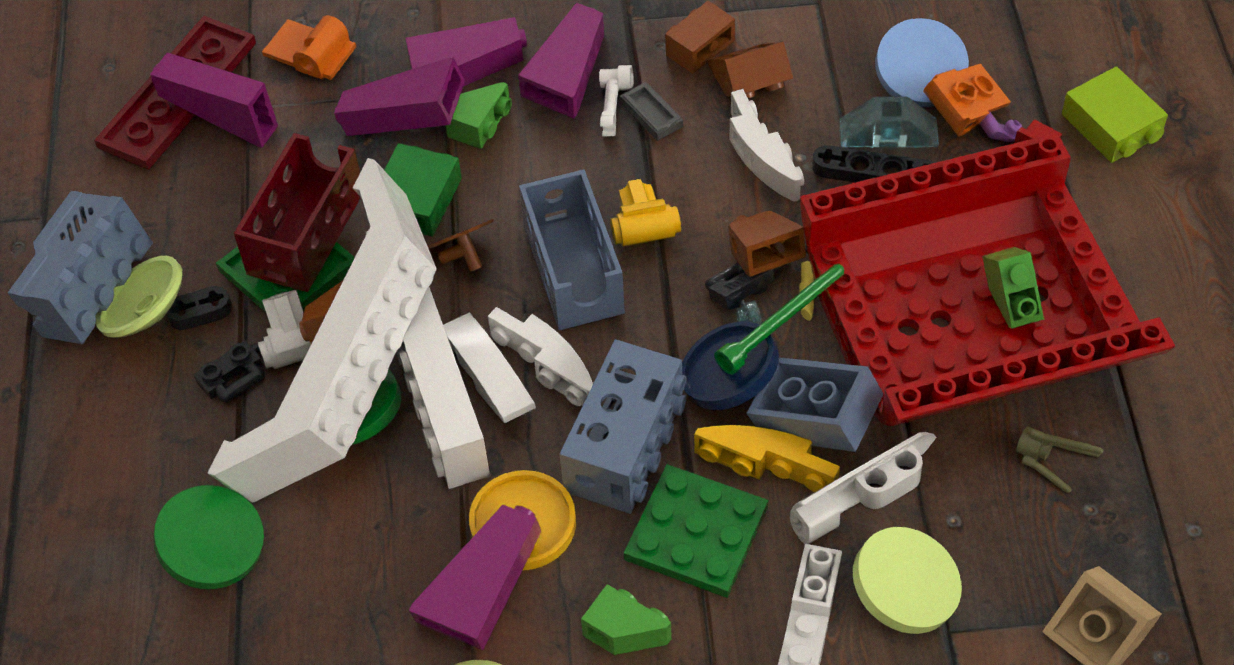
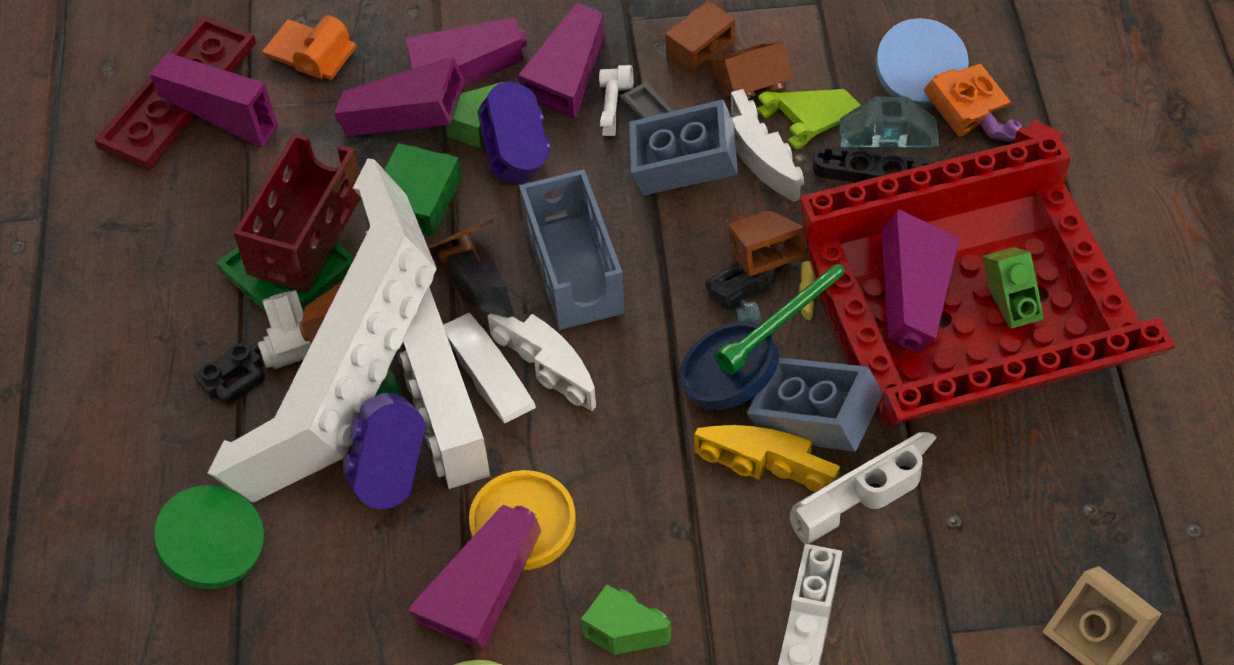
(78, 277): sand blue piece -> none
(142, 298): yellowish green dish -> none
(199, 308): black beam -> none
(384, 450): none -> dark purple brick
(480, 283): none -> black slope
(513, 132): none -> dark purple brick
(617, 467): sand blue piece -> none
(643, 216): yellow piece -> none
(683, 147): none -> sand blue brick
(696, 530): green plate -> none
(808, 110): none -> lime flag
(907, 580): yellowish green piece -> none
(916, 278): none -> magenta slope
(1037, 444): olive plant -> none
(1114, 114): lime brick -> none

